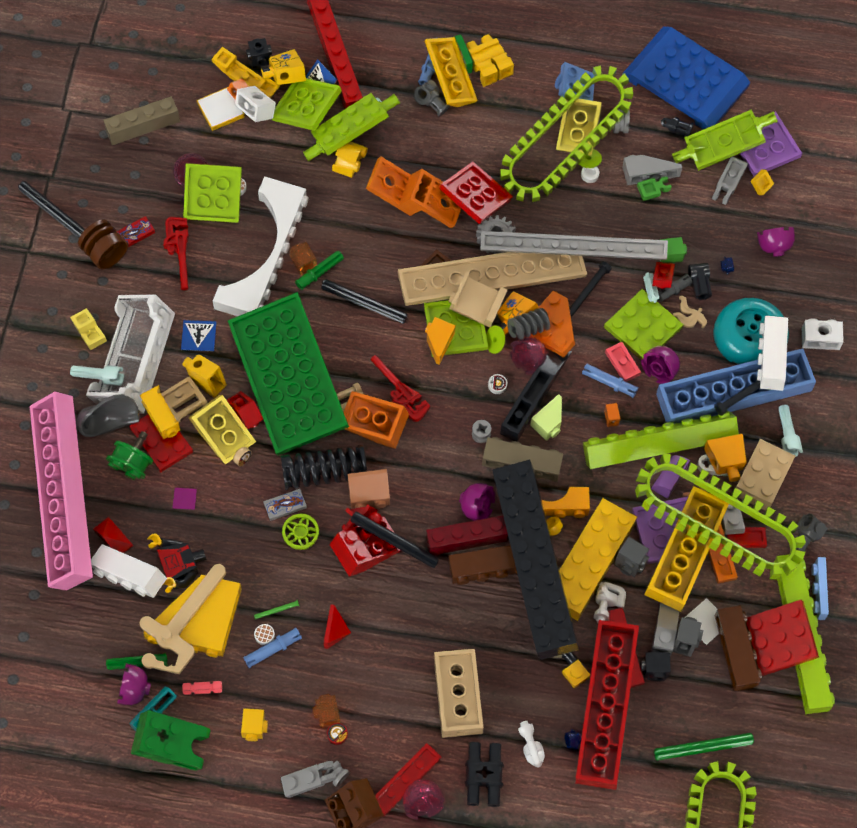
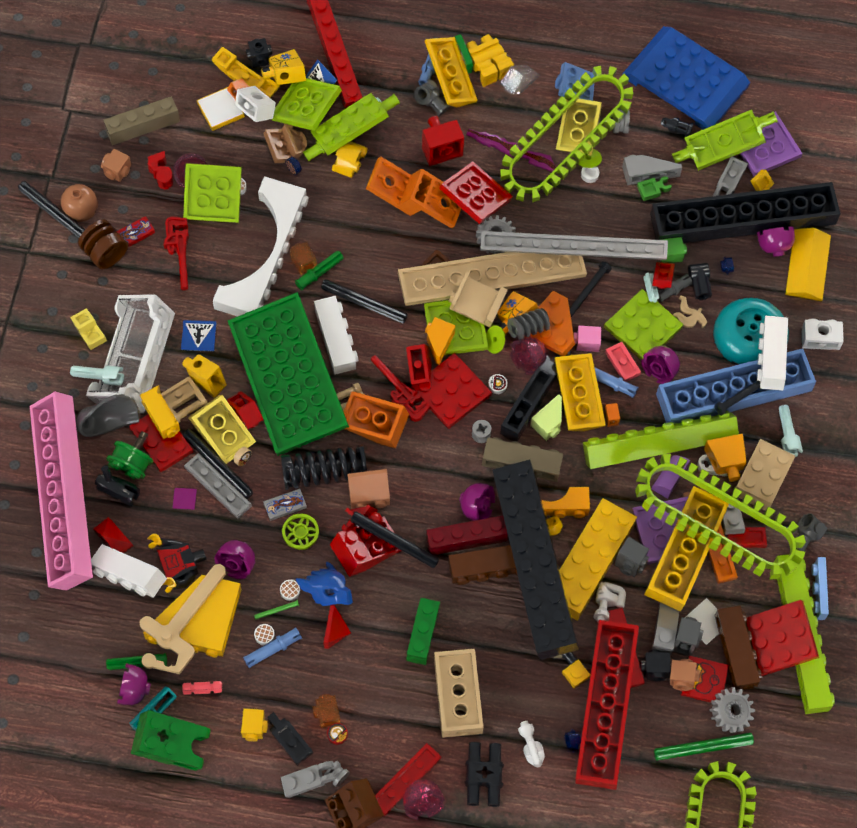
(79, 202): none -> nougat cylinder
(116, 165): none -> nougat brick
(116, 487): none -> black piece
(158, 168): none -> red leg
(218, 463): none -> black axle
(218, 485): none -> light grey tile
(236, 558): none -> magenta cylinder
(285, 143): none -> medium nougat slope
(289, 590): none -> tile
(289, 739): none -> black hinge
(293, 165): none -> clear blue tile
(326, 582): none -> blue piece
(334, 334): none -> white brick
(419, 363): none -> red slope
(423, 631): none -> green arch
(442, 141): none -> red brick
(453, 391): none -> red plate
(518, 79): none -> clear slope
(537, 159): none -> magenta sword
(580, 392): none -> yellow slope
(588, 338): none -> bright pink brick
(684, 674): none -> nougat brick
(711, 680): none -> red tile
(723, 715): none -> light grey gear
(746, 213): none -> black brick
(808, 264): none -> yellow slope

